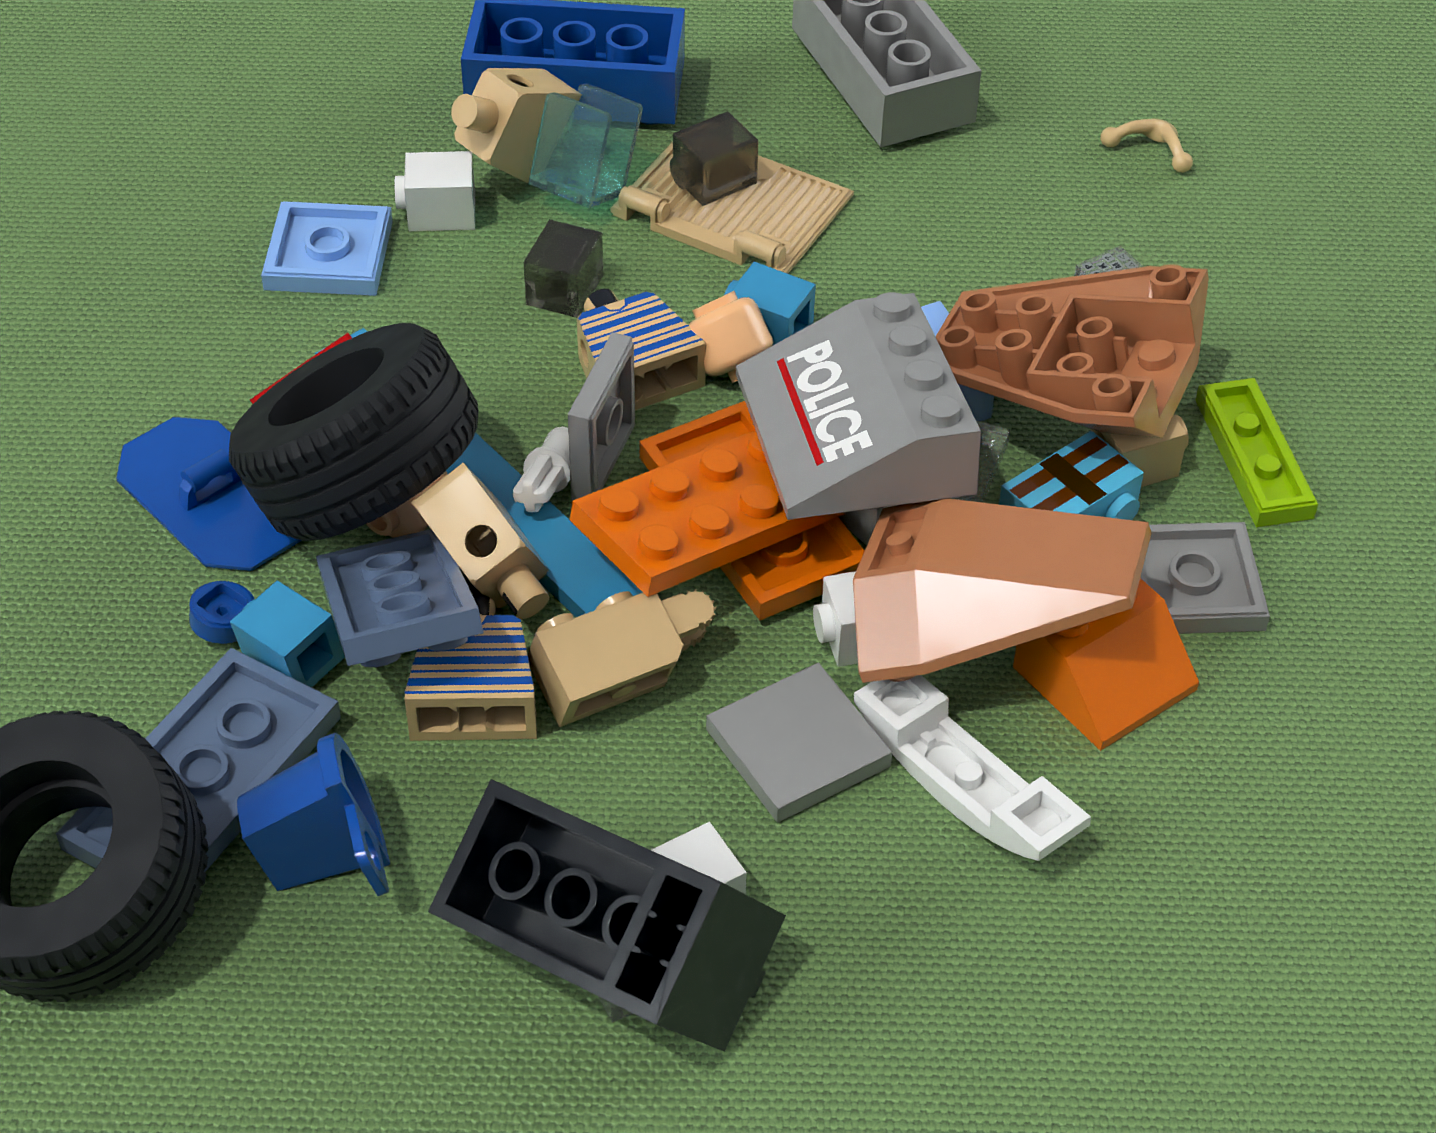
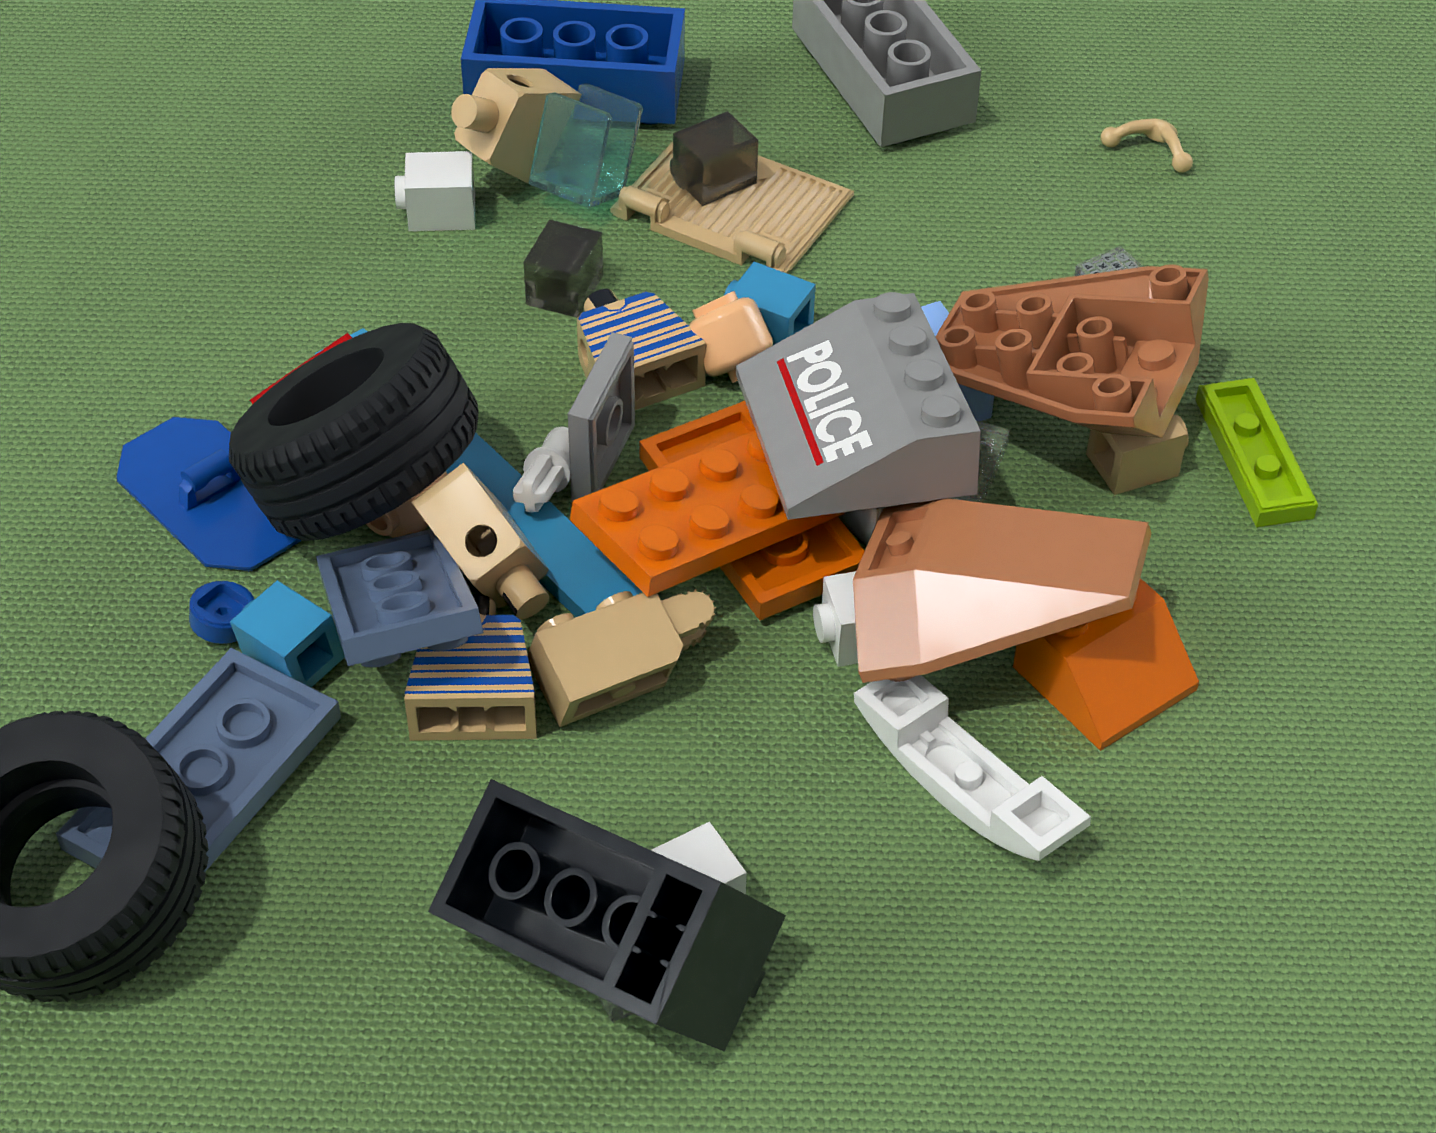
(315, 821): blue container -> none
(327, 248): light blue tile -> none
(798, 742): light grey tile -> none
(1079, 479): brick -> none
(1206, 577): light grey tile -> none

